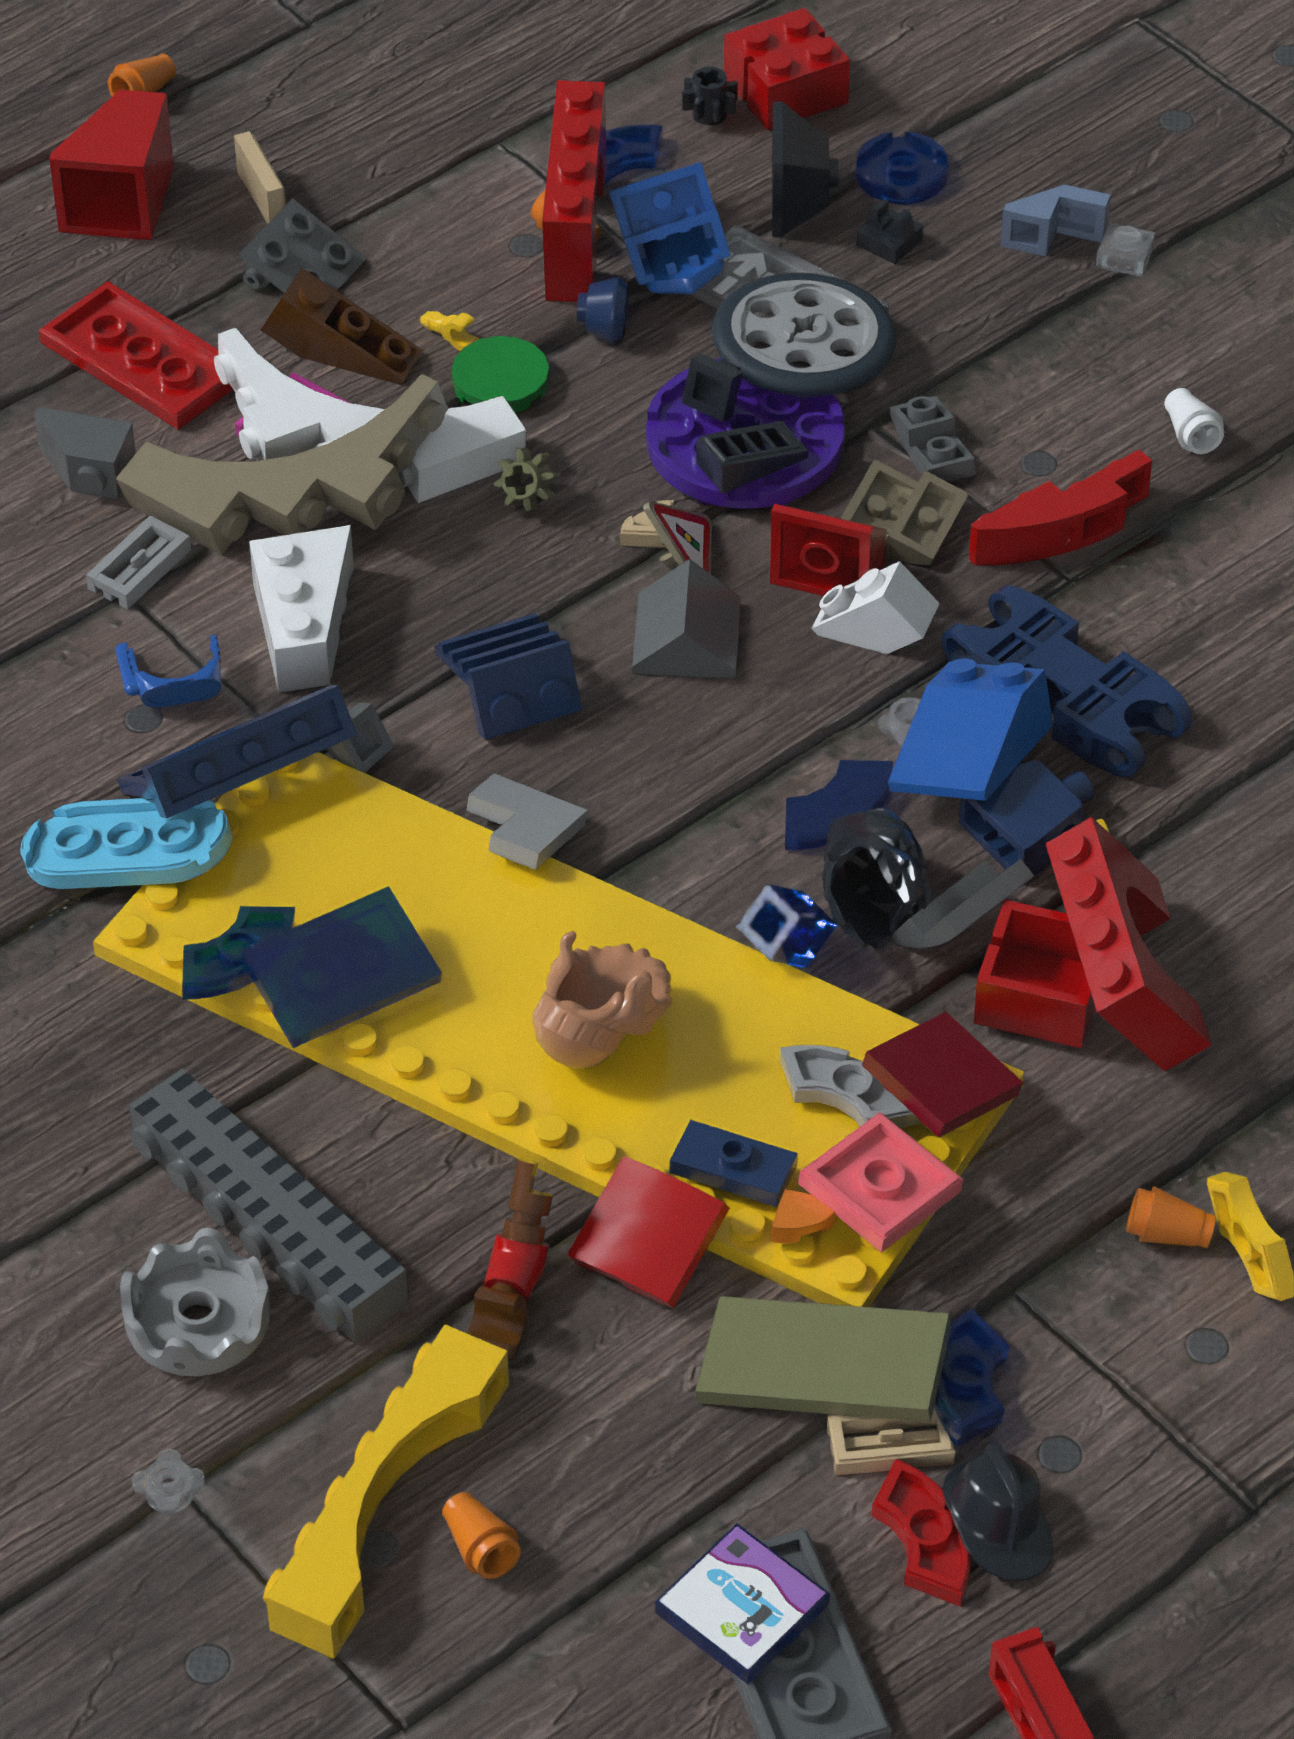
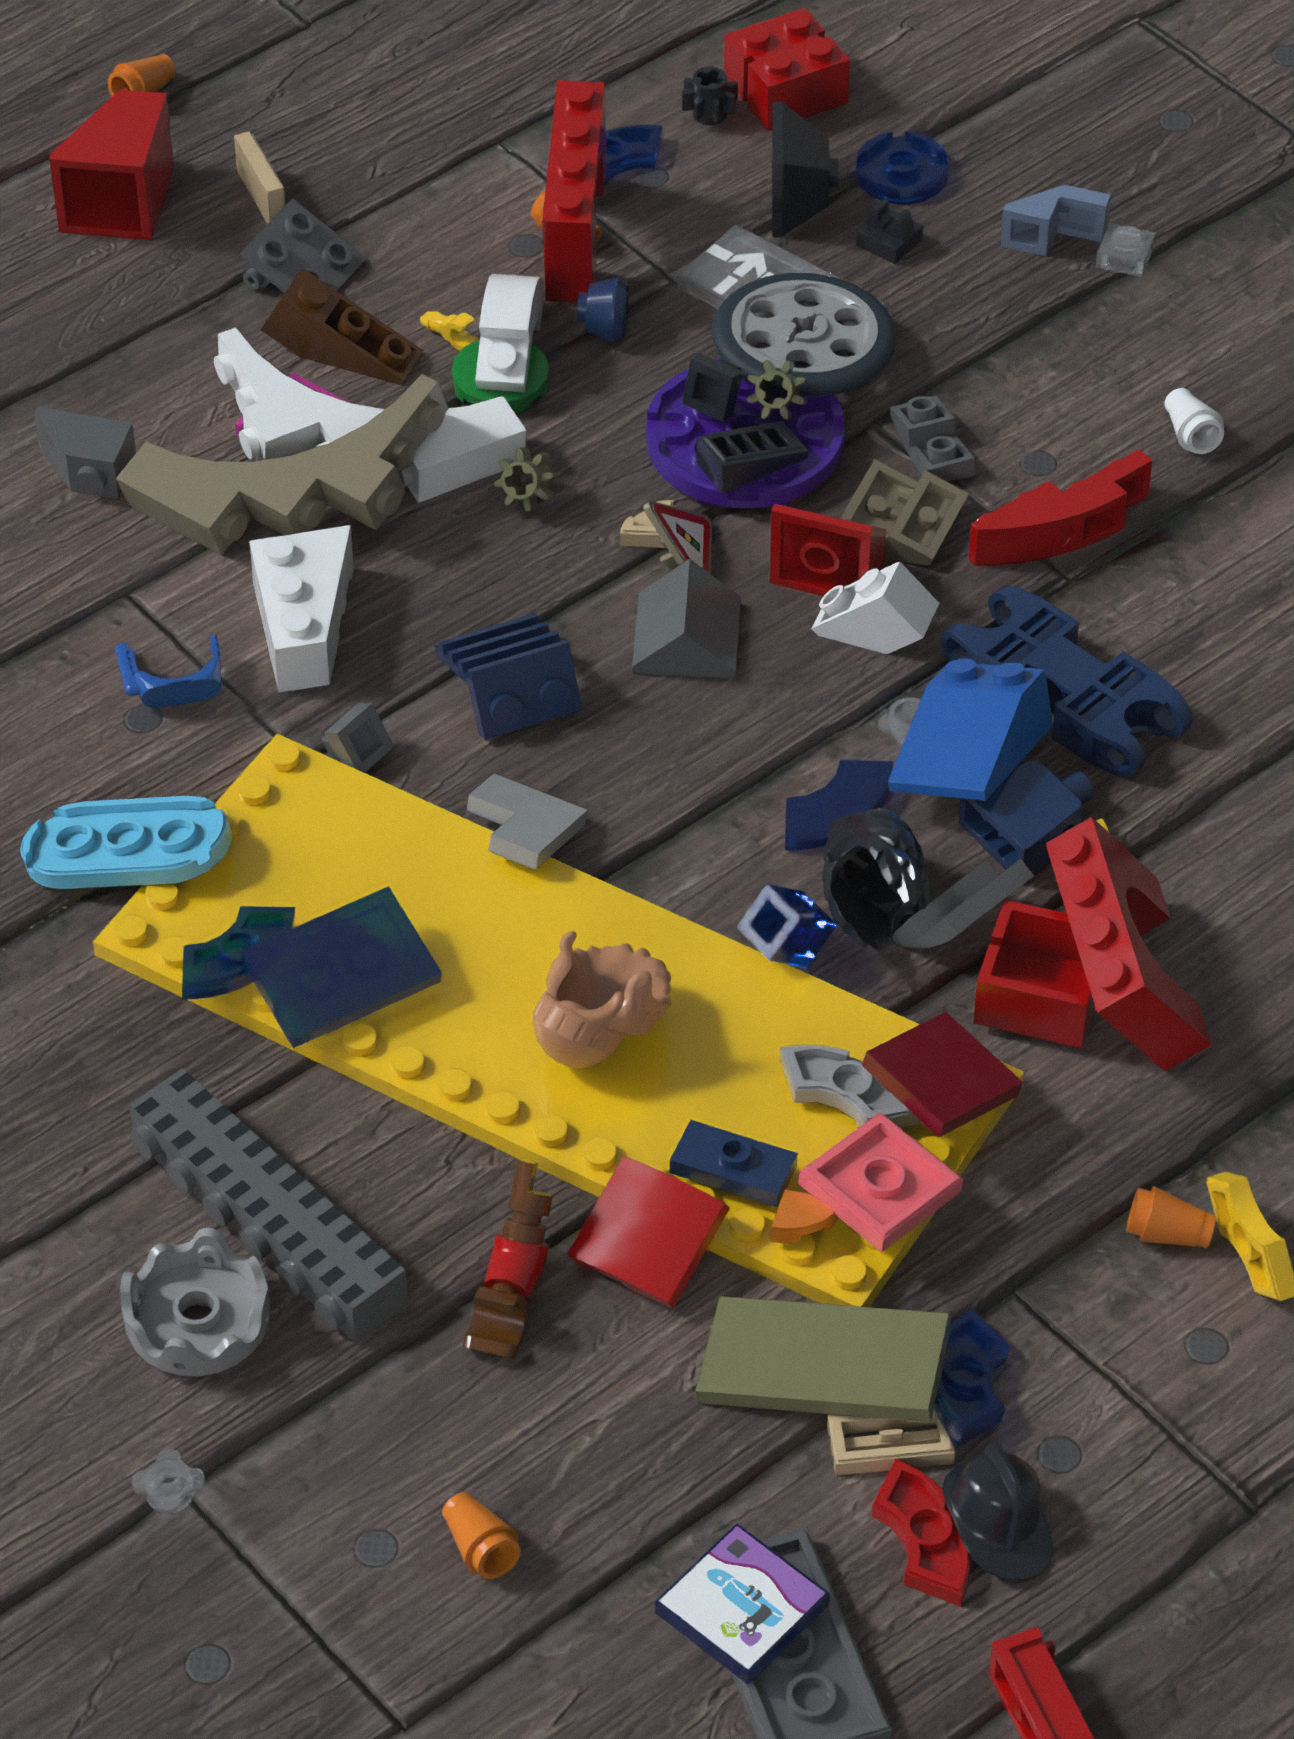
(138, 354): red tile -> none
(146, 565): light grey tile -> none
(243, 753): dark blue fence -> none
(446, 1397): yellow arch -> none
(506, 328): none -> white arch
(671, 230): blue piece -> none
(789, 383): none -> olive gear

